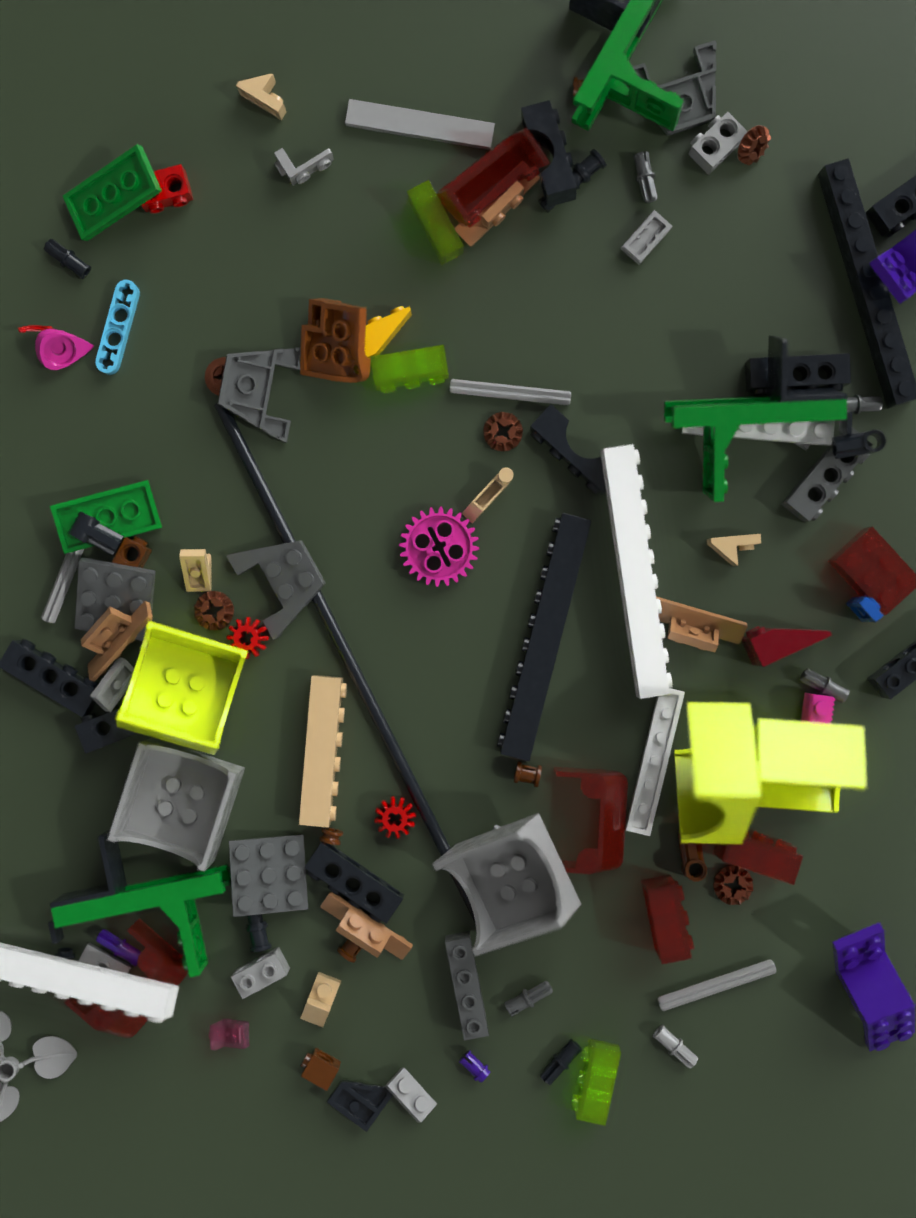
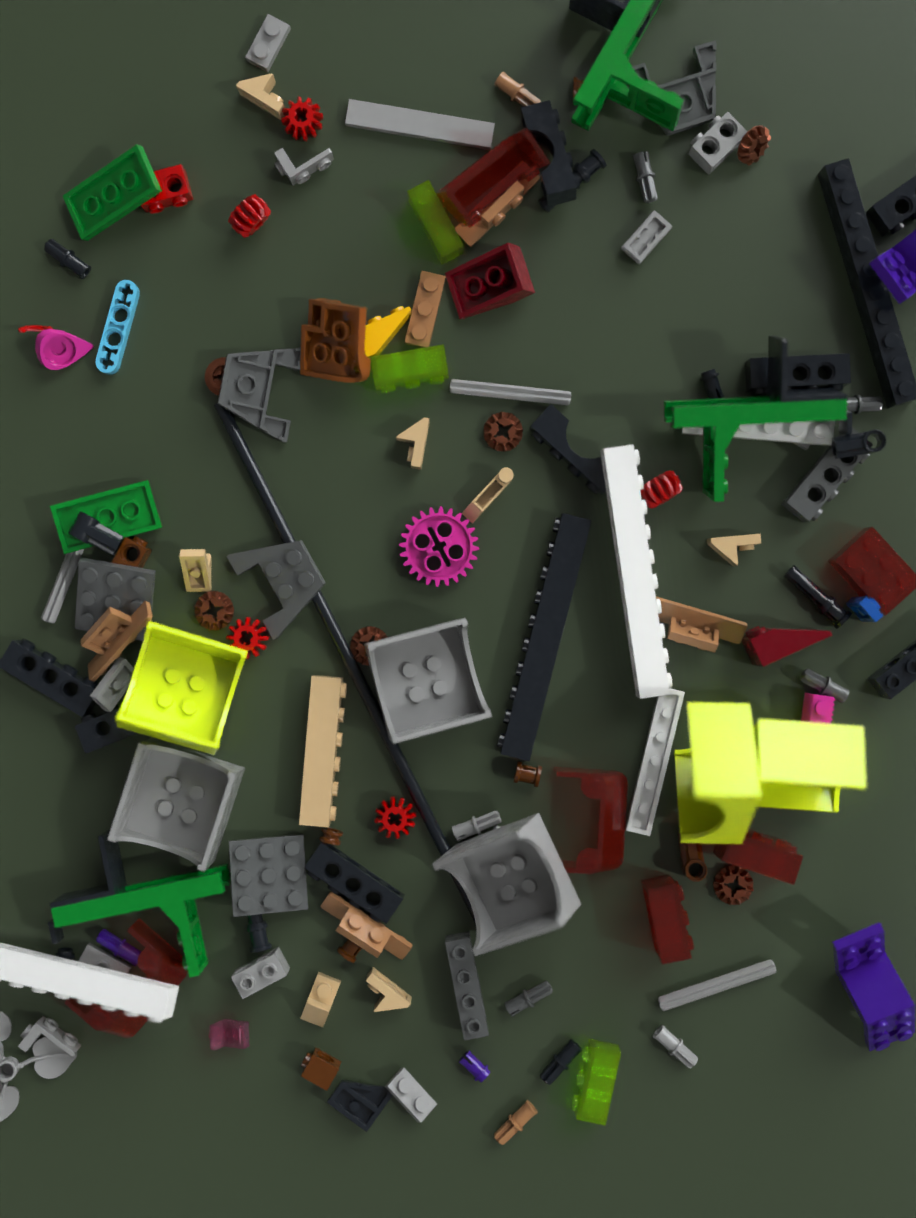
(49, 1029): none -> light grey bracket
(249, 215): none -> red gear
(268, 43): none -> light grey plate
(306, 110): none -> red gear
(364, 635): none -> copper gear
(393, 995): none -> tan slope
(417, 435): none -> tan slope
(425, 309): none -> medium nougat plate
(426, 680): none -> light grey container
(476, 825): none -> light grey axle
(490, 281): none -> dark red slope
(515, 90): none -> medium nougat axle
(515, 1123): none -> medium nougat axle
(661, 489): none -> red gear
(712, 384): none -> black pin
(826, 604): none -> black pin

